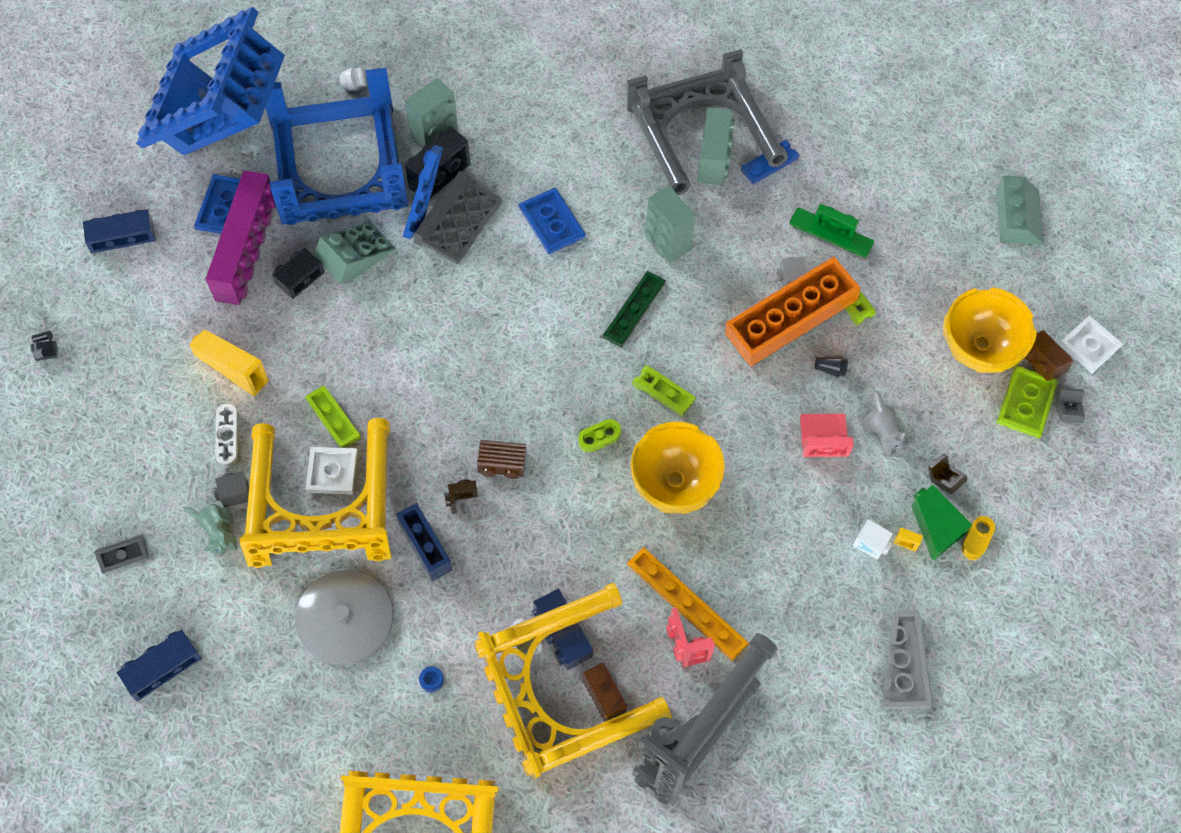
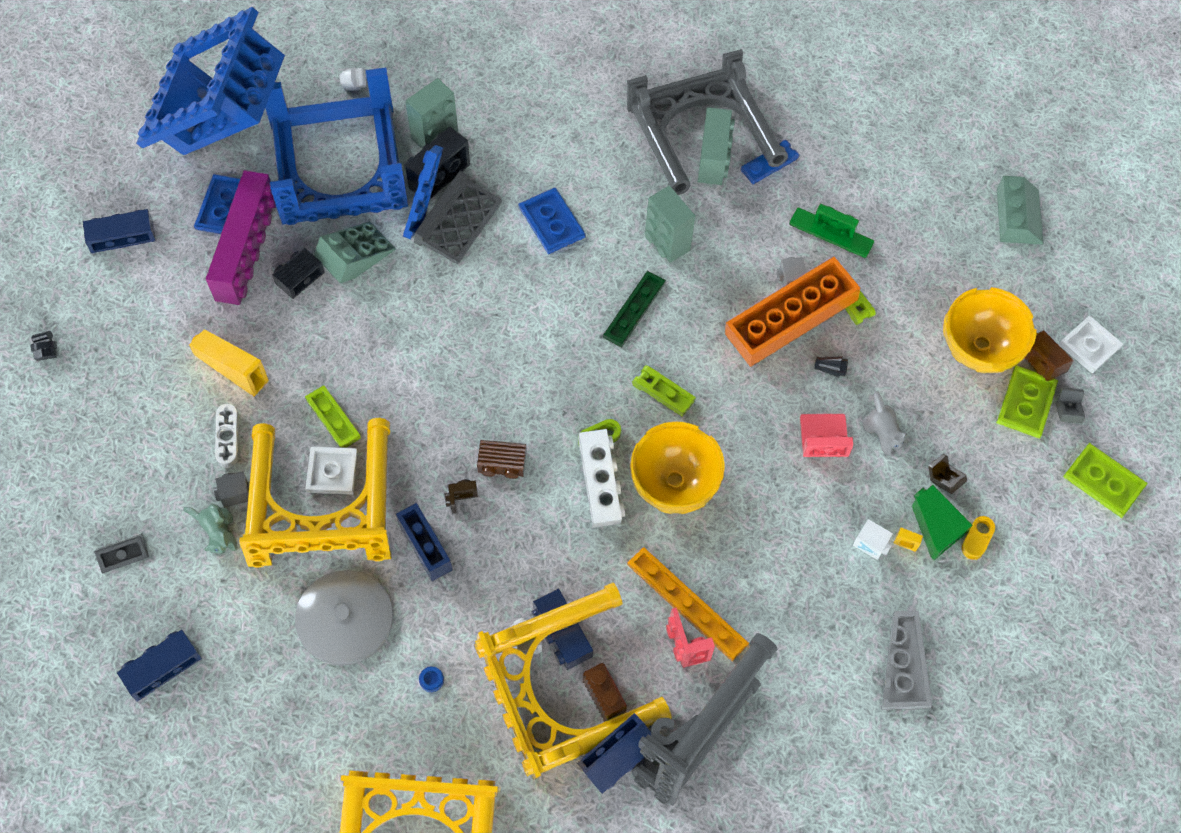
(600, 514): none -> white brick
(615, 754): none -> dark blue brick
(1105, 480): none -> lime tile

